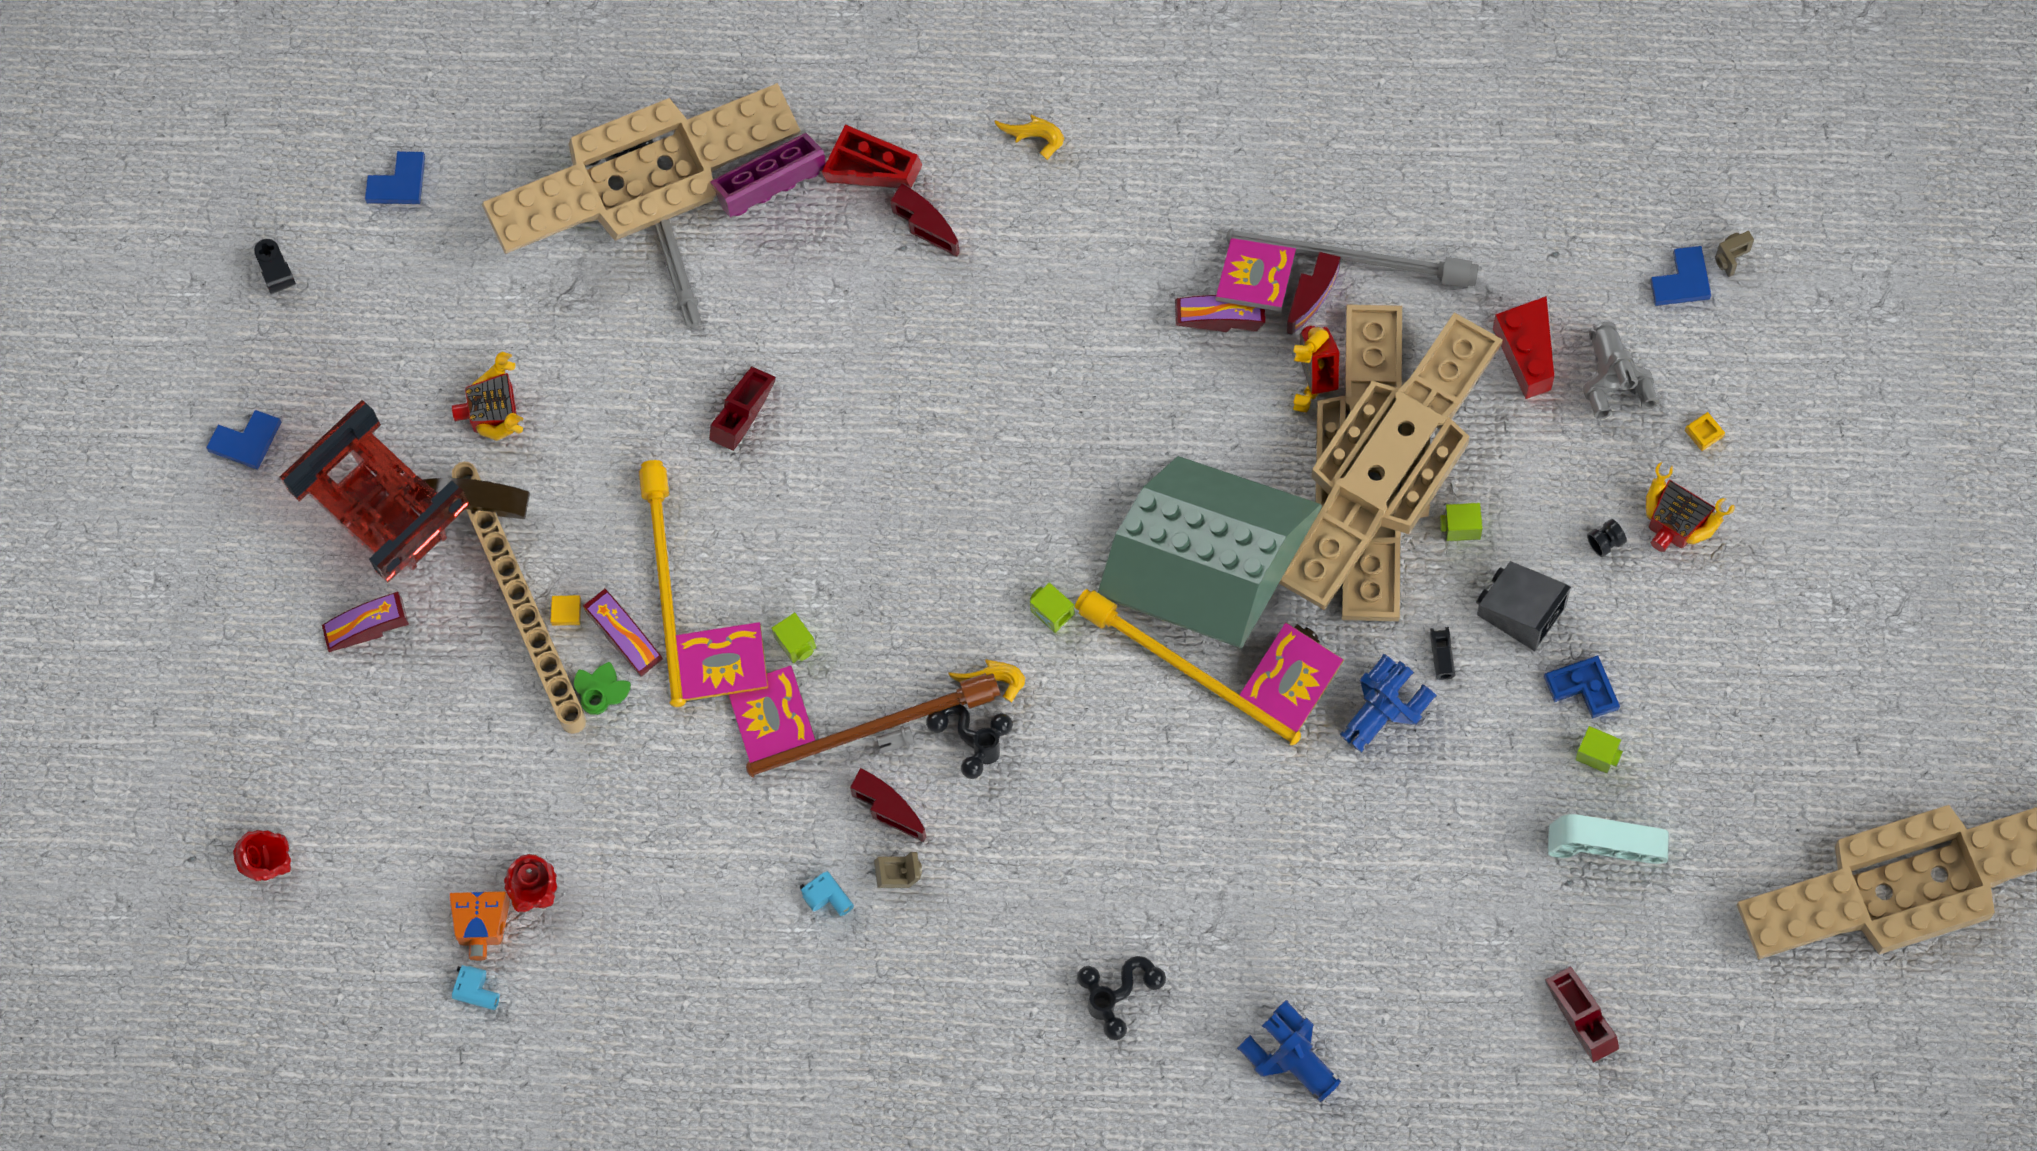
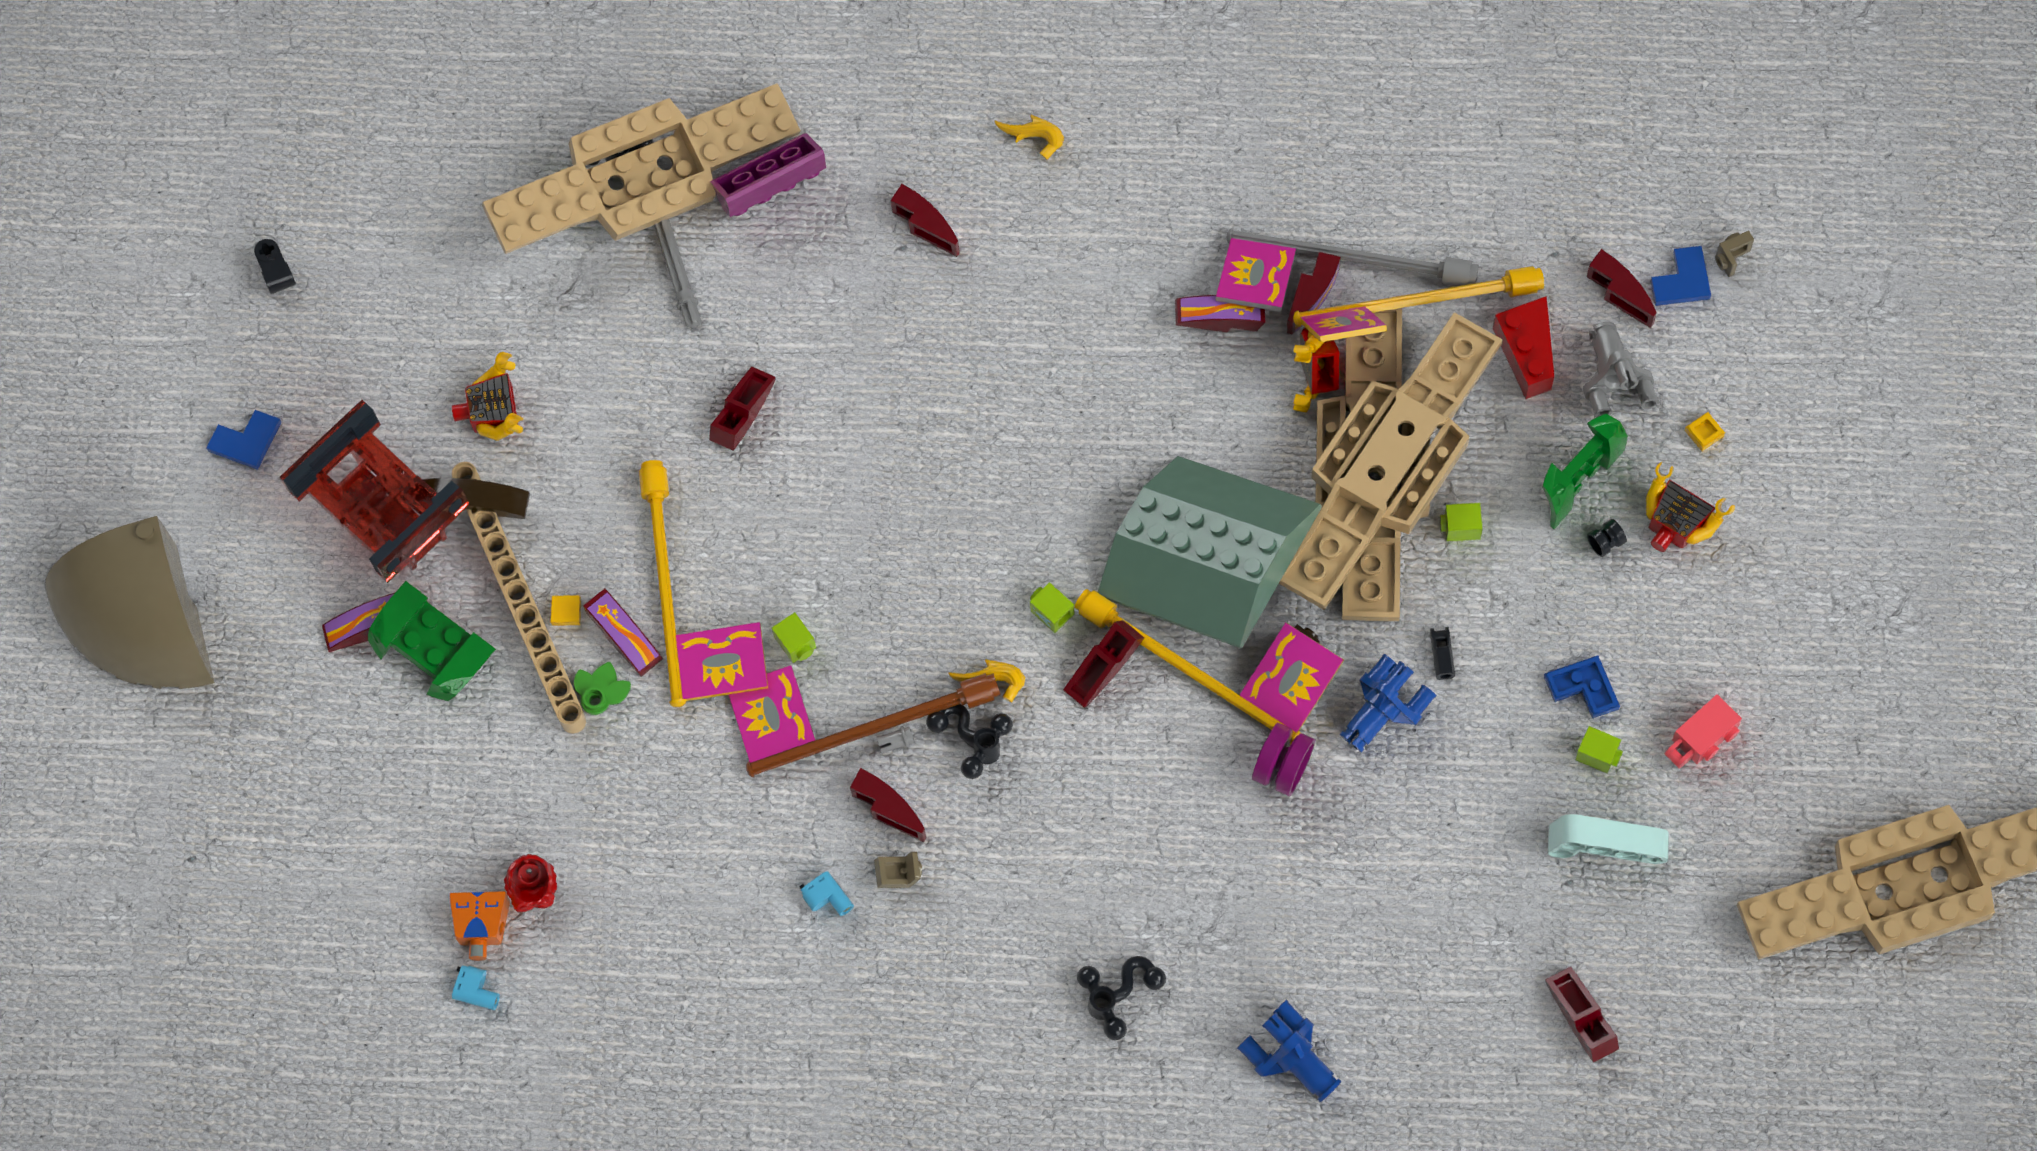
(130, 607): none -> dark tan brick
(262, 855): red hair -> none
(401, 188): blue tile -> none
(428, 641): none -> green piece
(870, 161): red wedge -> none
(1103, 663): none -> dark red slope
(1281, 759): none -> magenta wheel
(1359, 319): none -> yellow flag
(1523, 603): black slope -> none
(1602, 450): none -> green piece
(1622, 288): none -> dark red slope
(1704, 732): none -> coral brick

